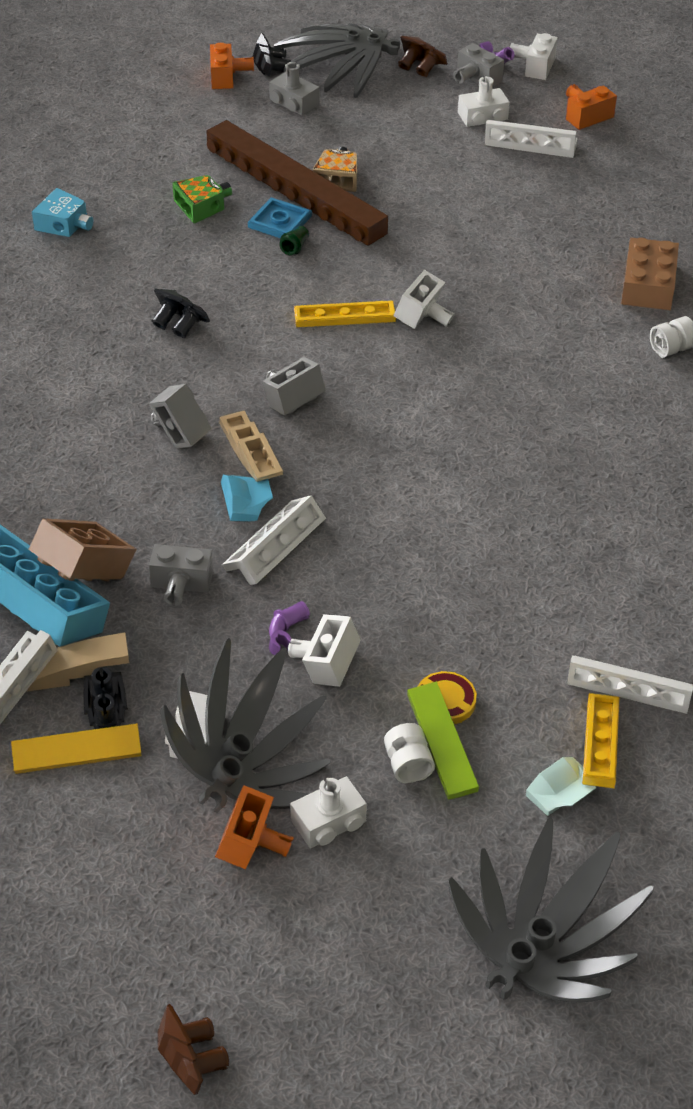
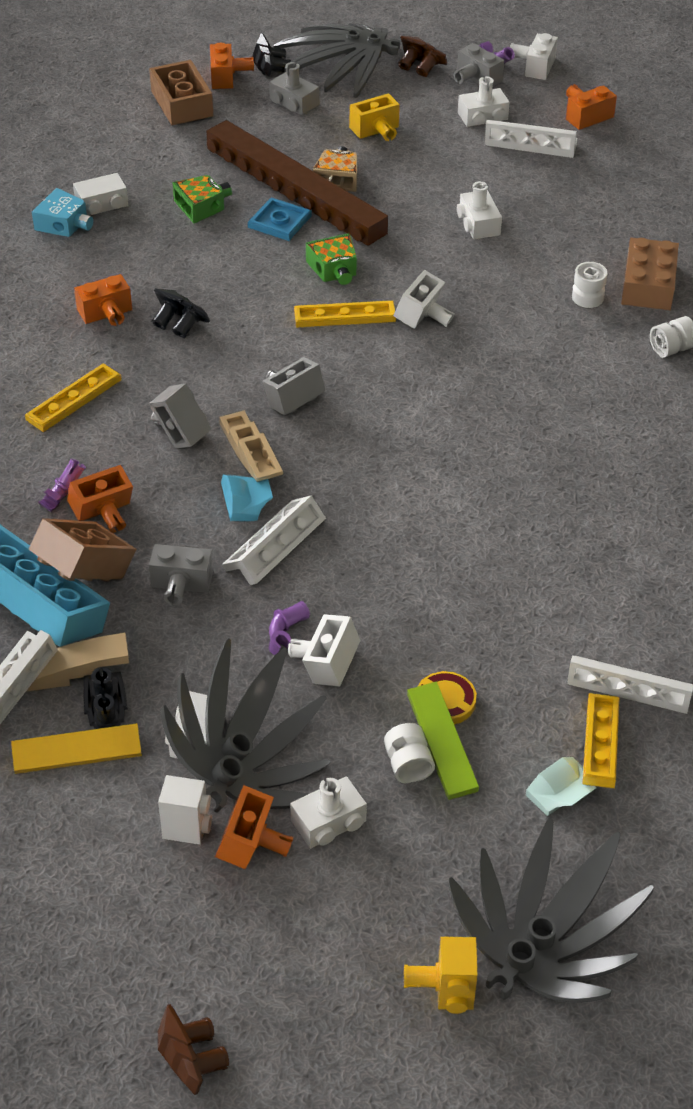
(60, 490): none -> medium lavender piece
(73, 397): none -> yellow tile
(101, 496): none -> orange brick
(102, 193): none -> white brick
(104, 299): none -> orange brick
(181, 92): none -> medium nougat brick
(184, 810): none -> white brick
(293, 241): dark green cone -> none
(333, 258): none -> bright green torso
(375, 117): none -> yellow brick
(452, 976): none -> yellow brick
(479, 212): none -> white brick
(589, 284): none -> white wheel

